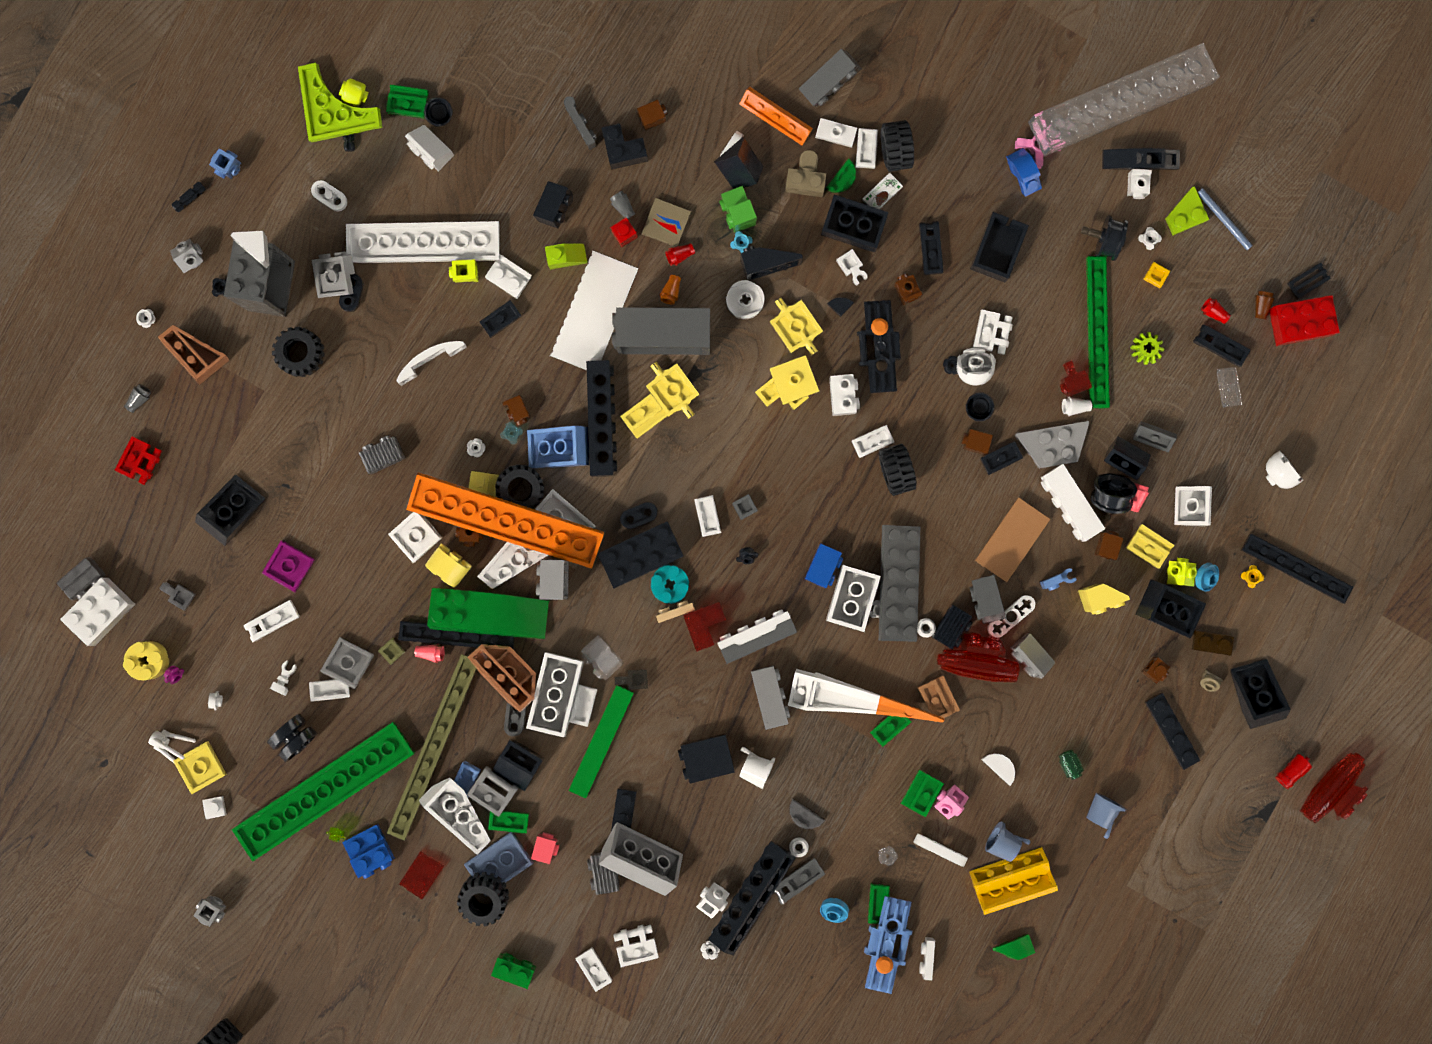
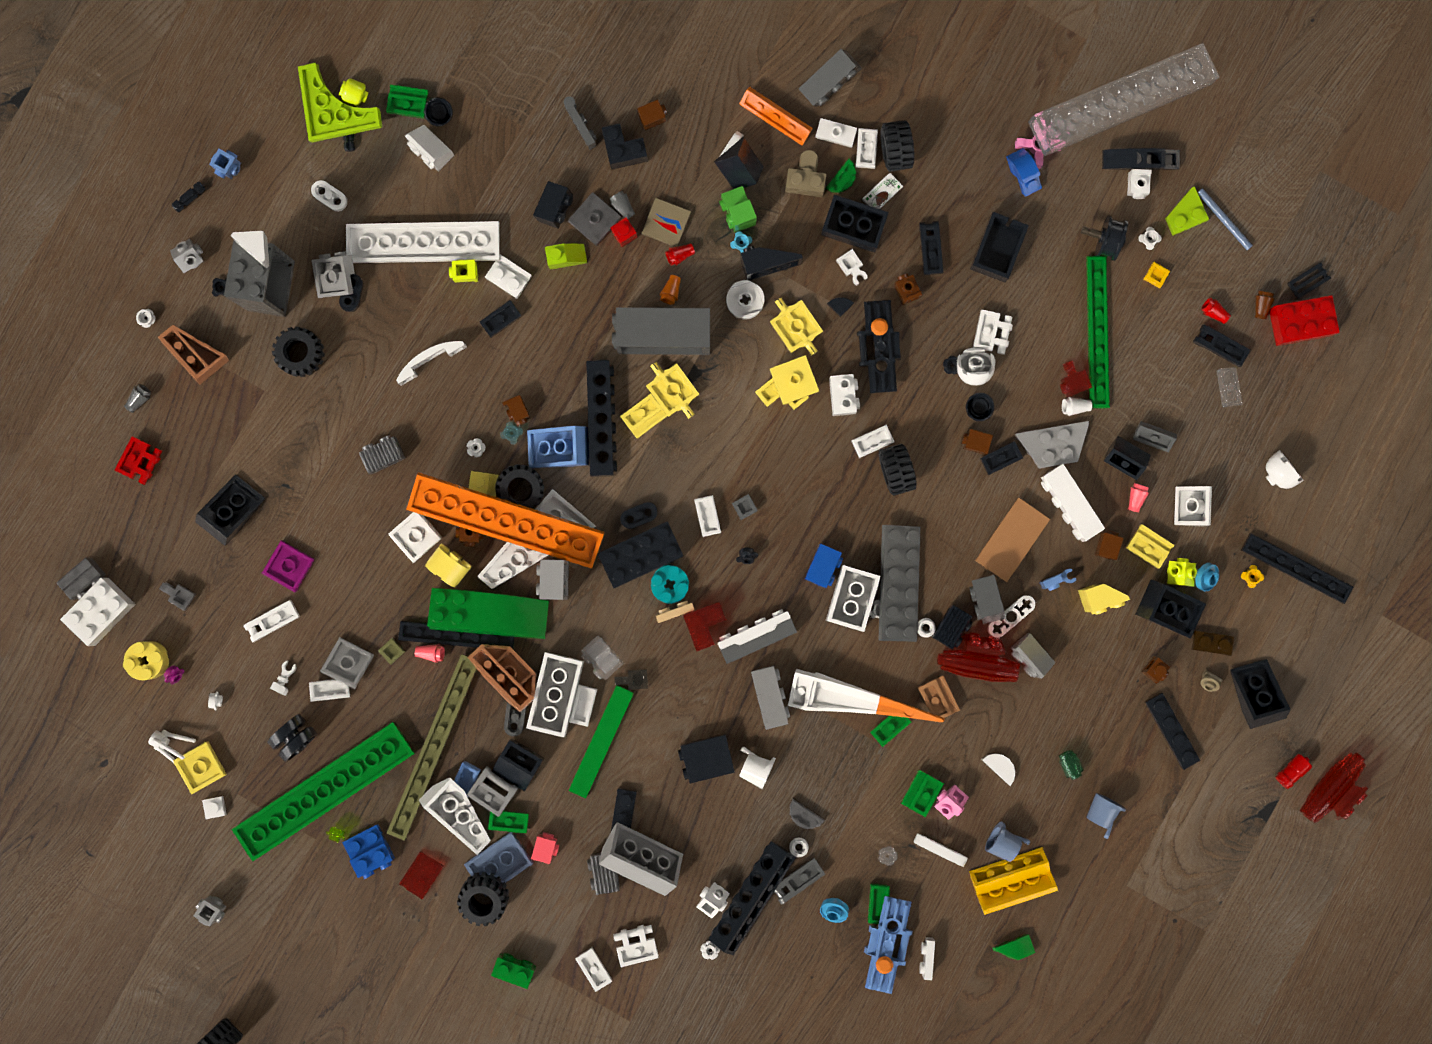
(590, 316): white sticker -> none
(594, 219): none -> flat silver plate
(1113, 494): black wheel -> none
(1153, 344): lime gear -> none

